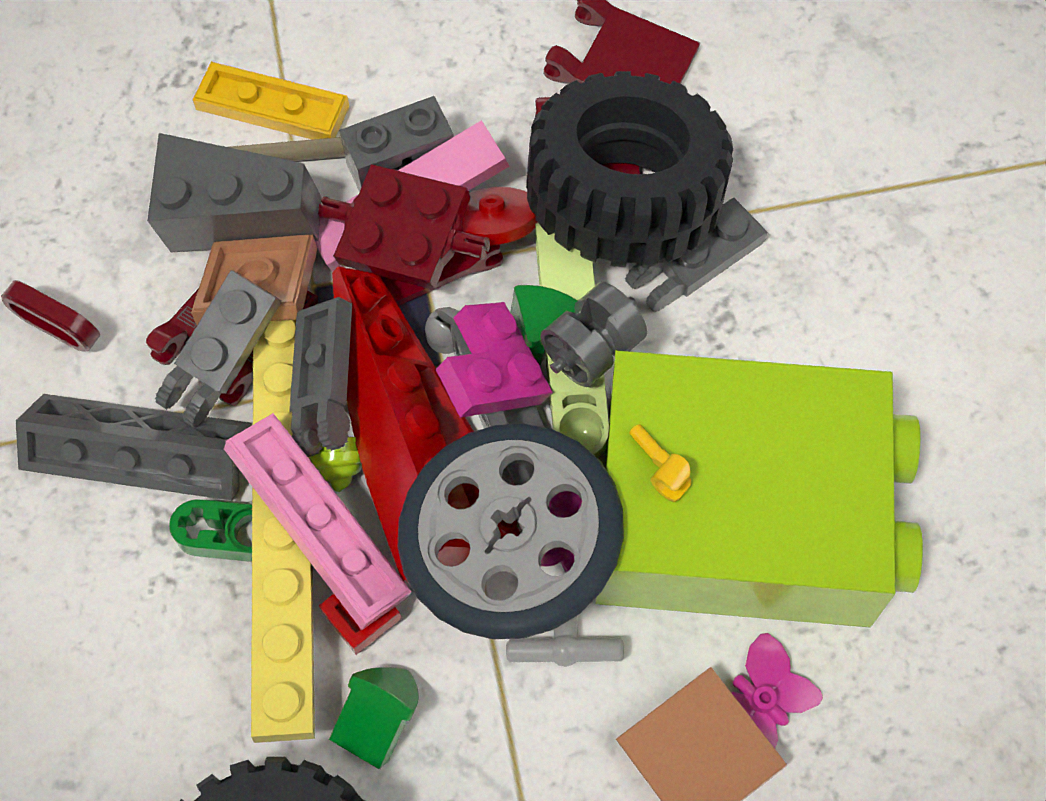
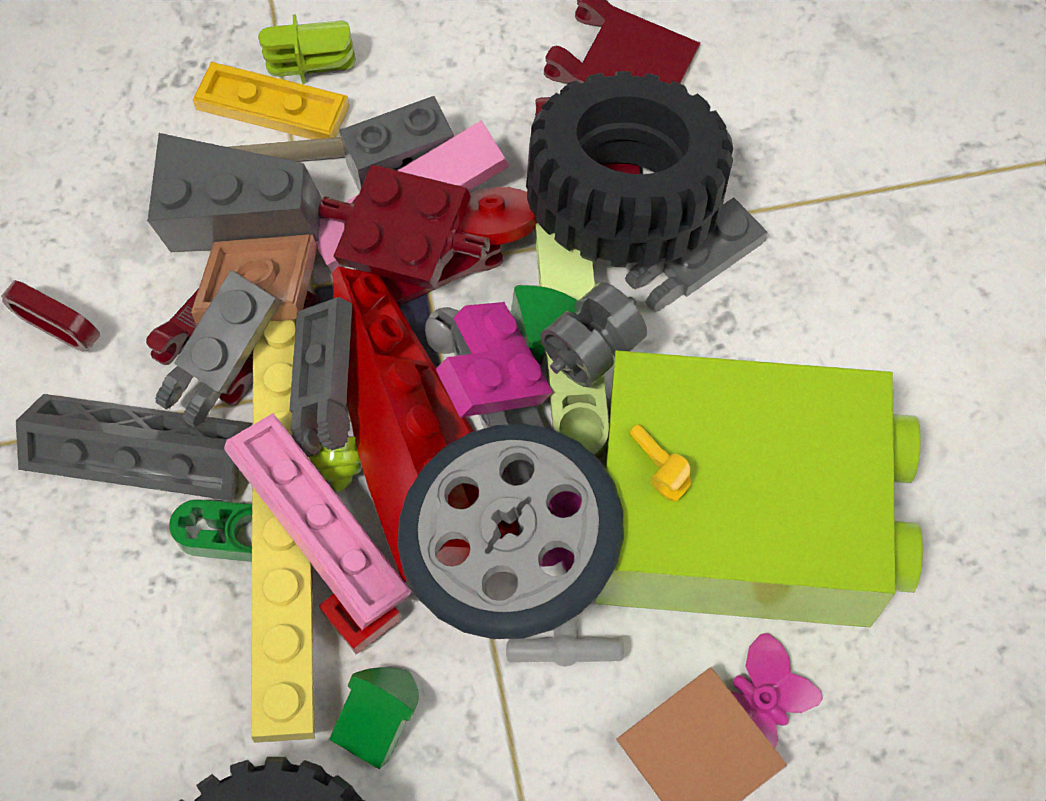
(307, 48): none -> lime arm

